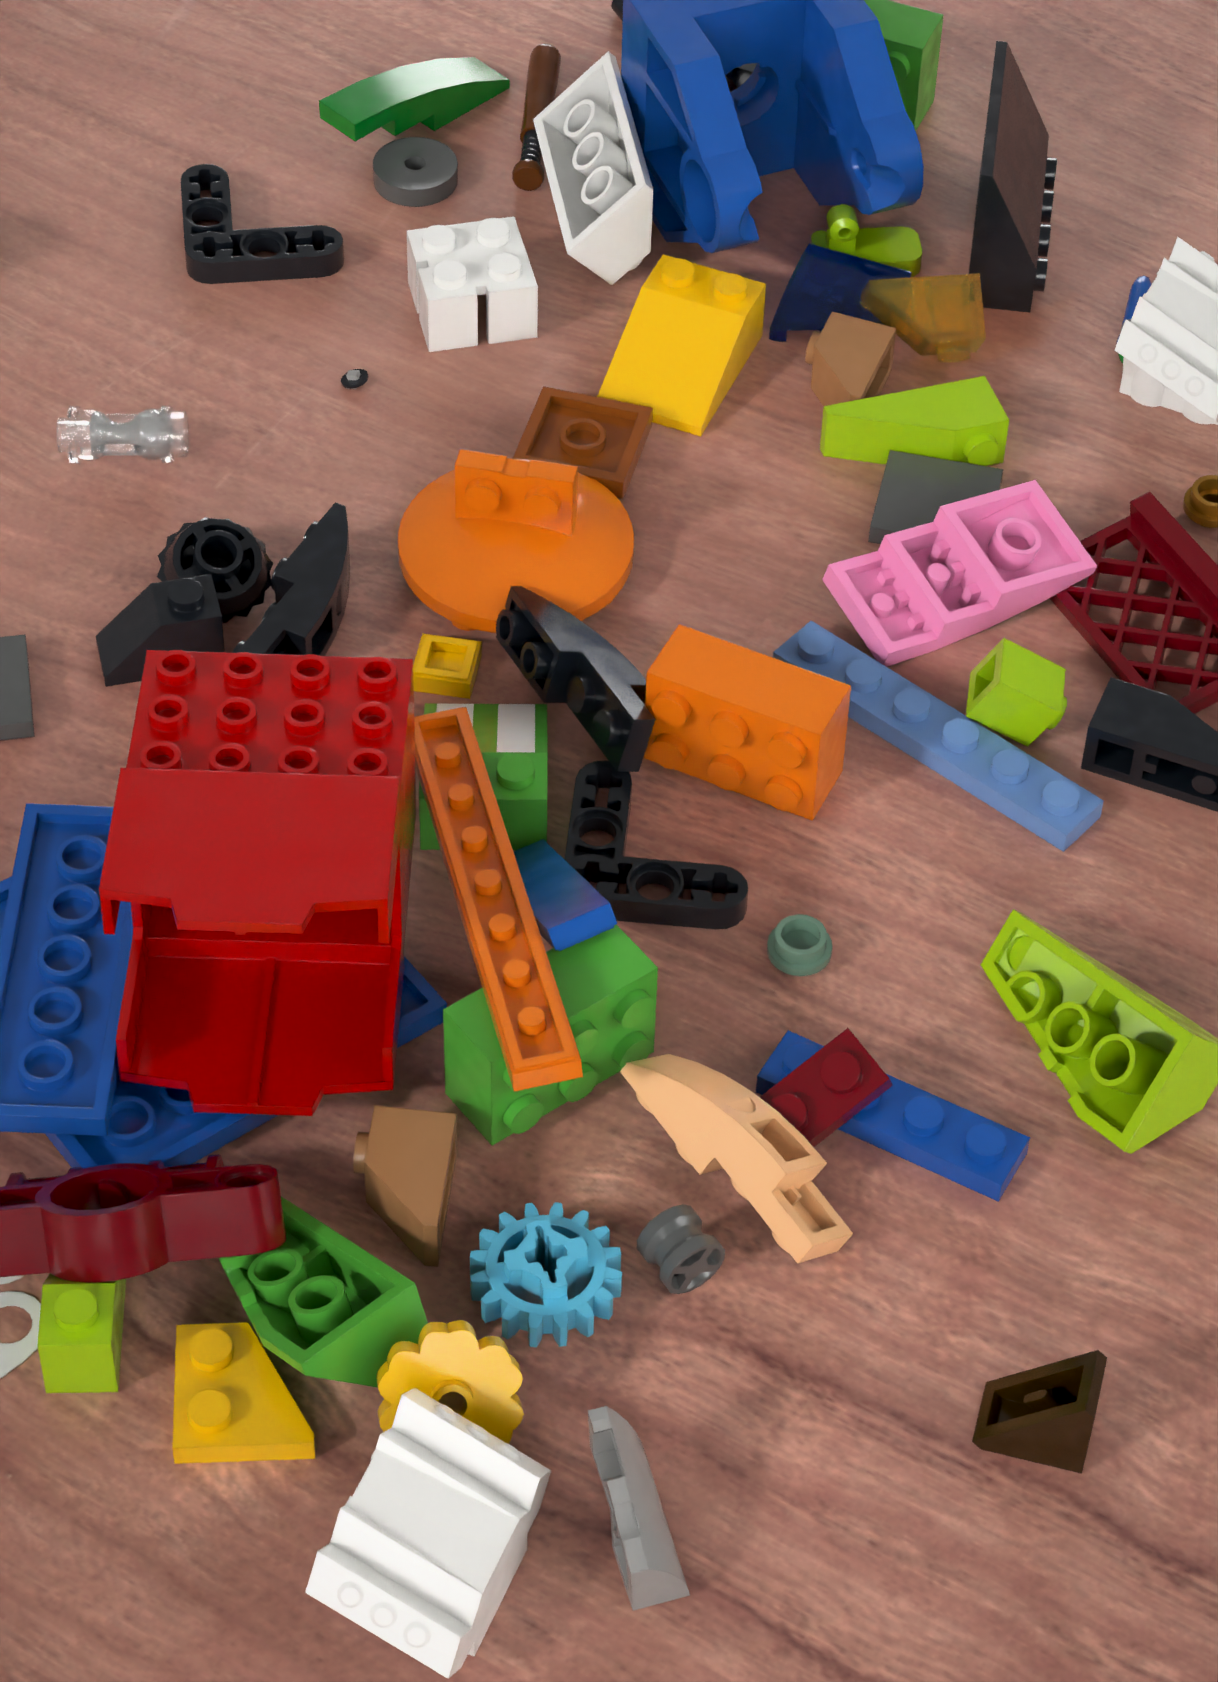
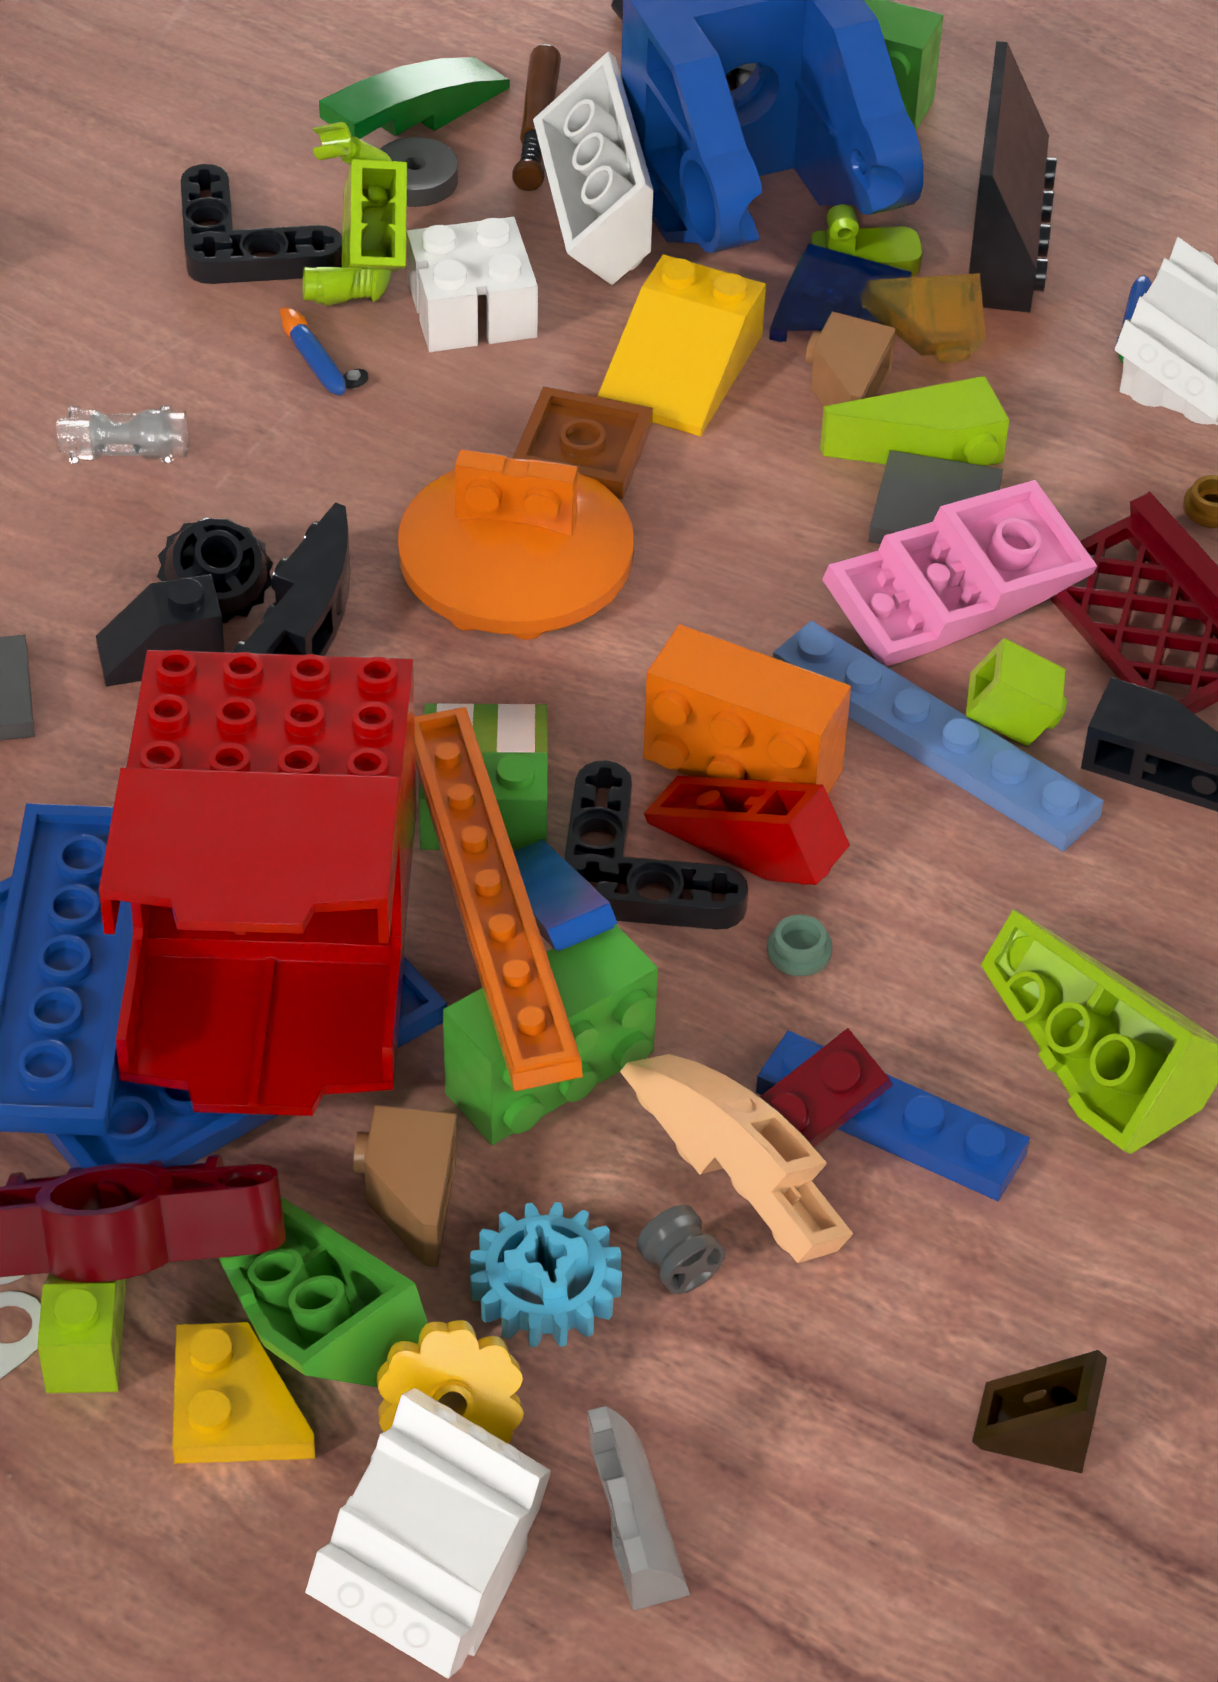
(313, 352): none -> blue piece
(370, 222): none -> lime torso
(446, 665): yellow tile -> none
(580, 668): black slope -> none
(760, 826): none -> red slope

